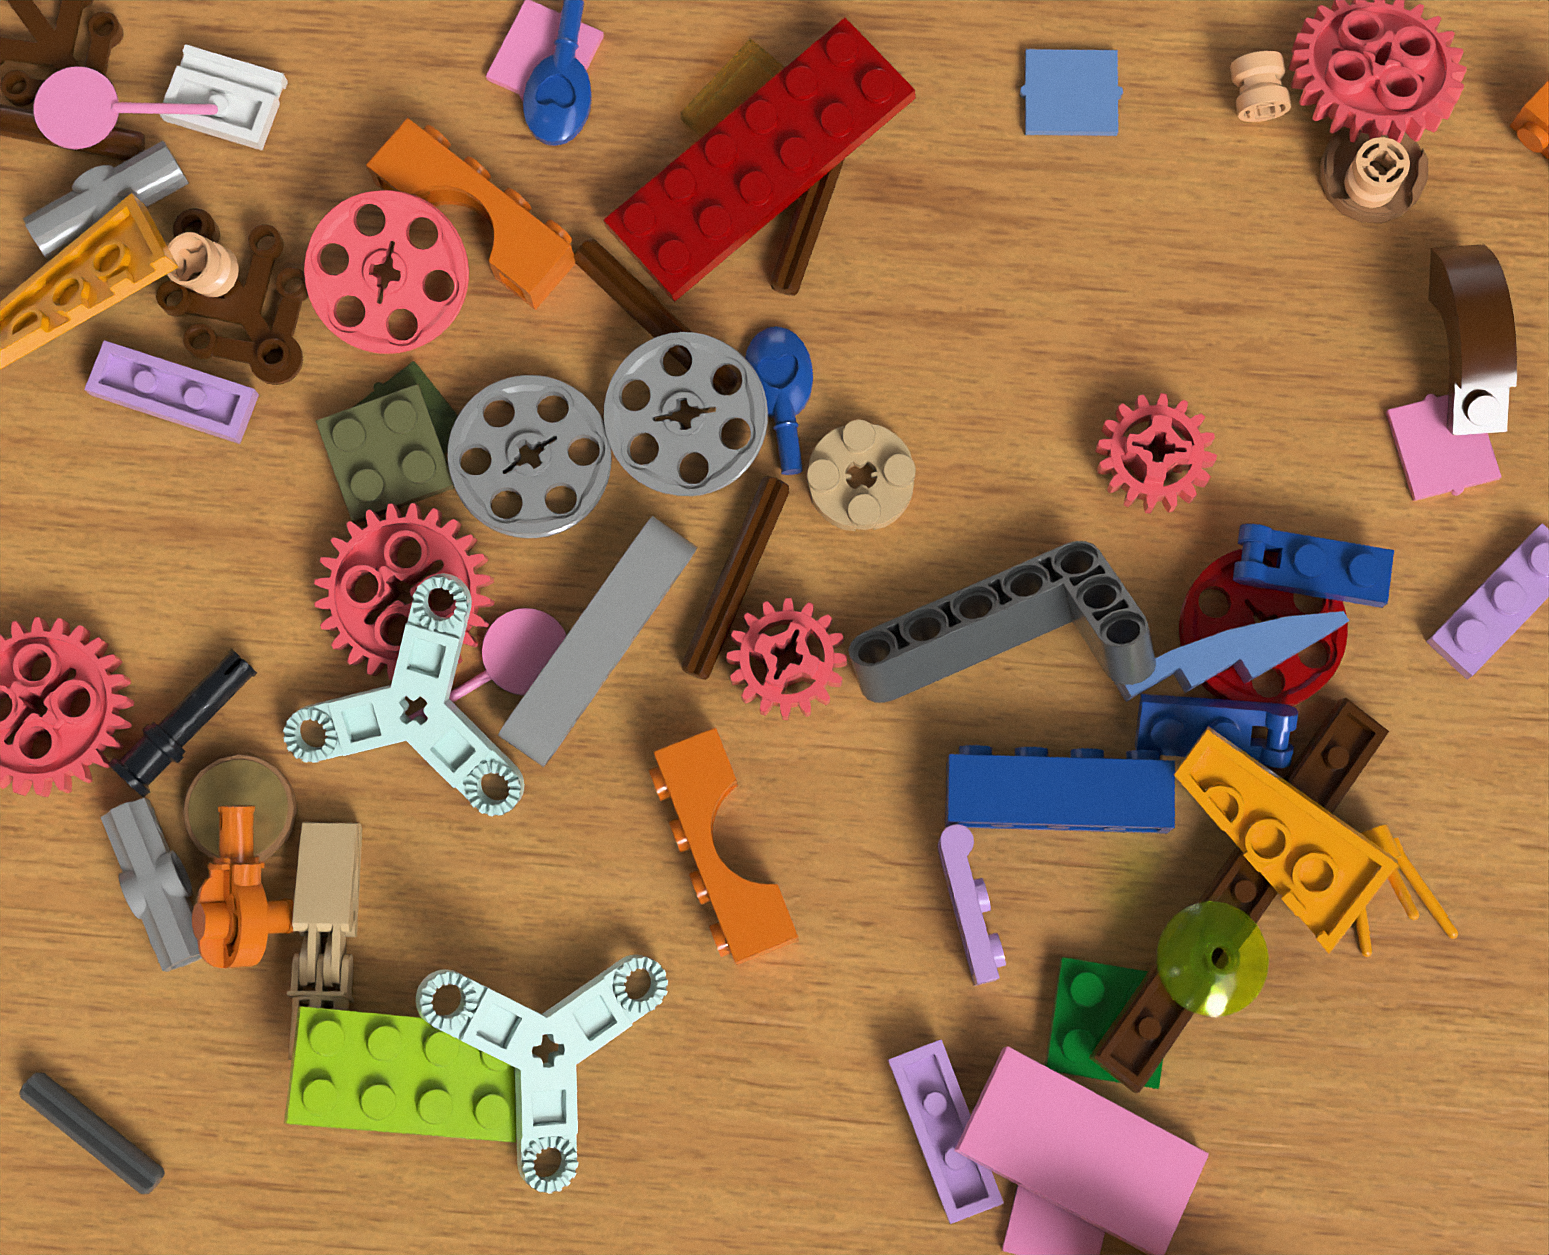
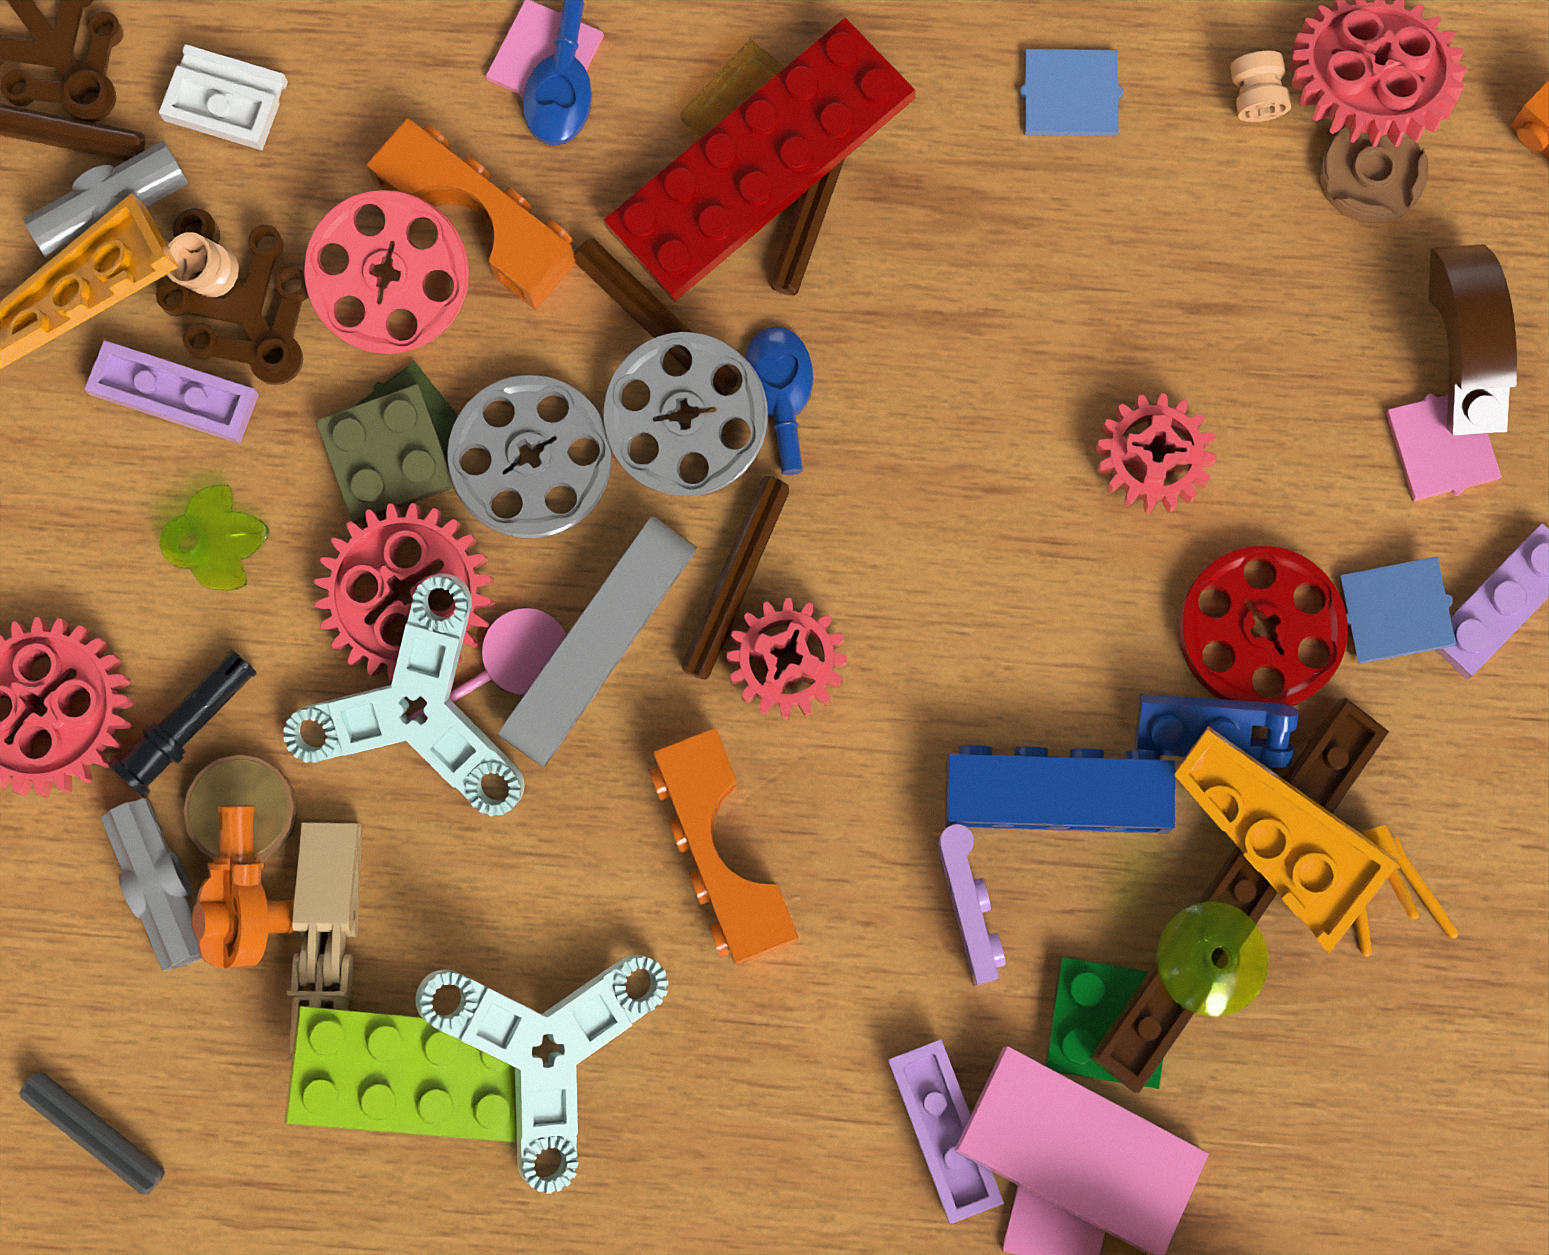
(82, 107): bright pink piece -> none
(221, 535): none -> clear neon green plate
(858, 446): tan plate -> none
(1003, 612): dark grey beam -> none
(1248, 648): medium blue slope -> none
(1314, 566): blue plate -> none
(1368, 181): light nougat wheel -> none
(1398, 610): none -> medium blue piece

